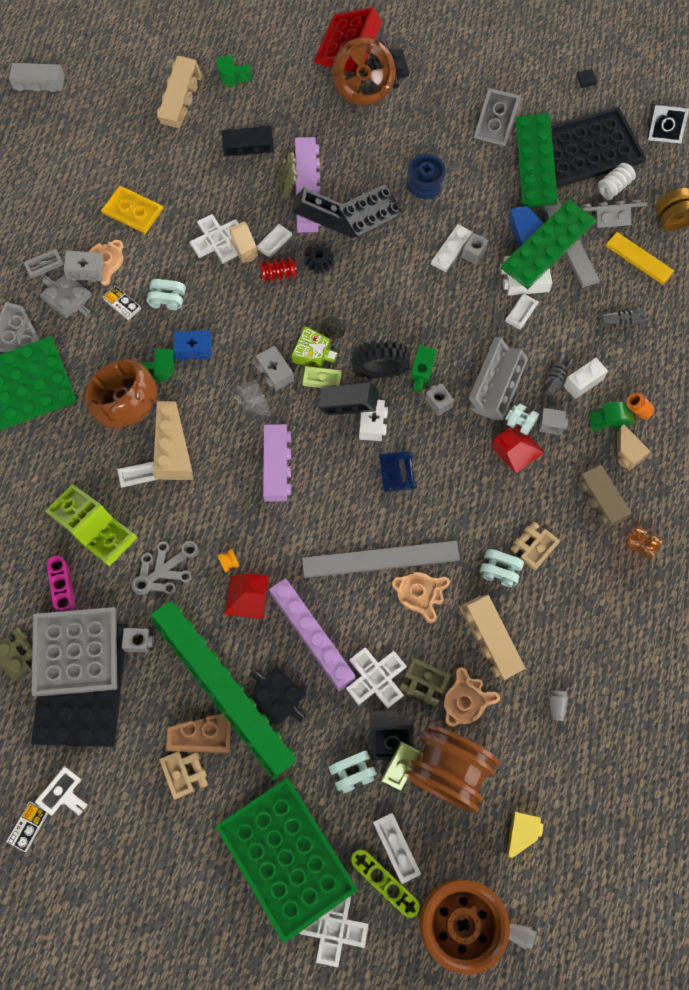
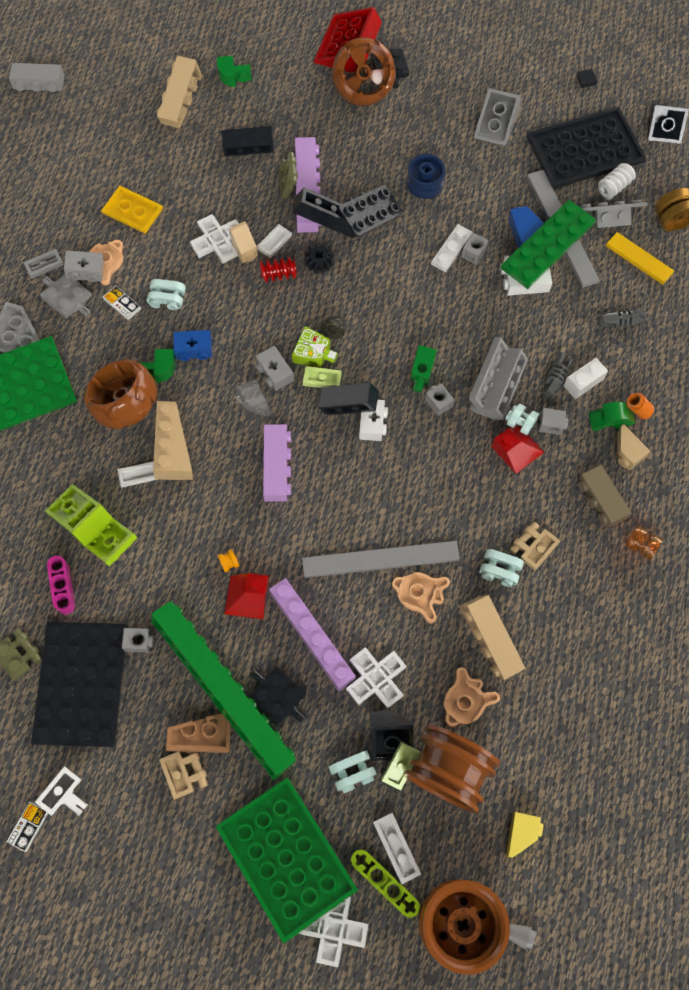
(74, 652): light grey plate -> none
(163, 570): light grey plant -> none
(363, 356): black tyre -> none
(392, 474): clear blue plate -> none
(428, 677): olive plate -> none
(521, 311): white tile -> none
(536, 160): green plate -> none
(558, 703): light grey cone -> none

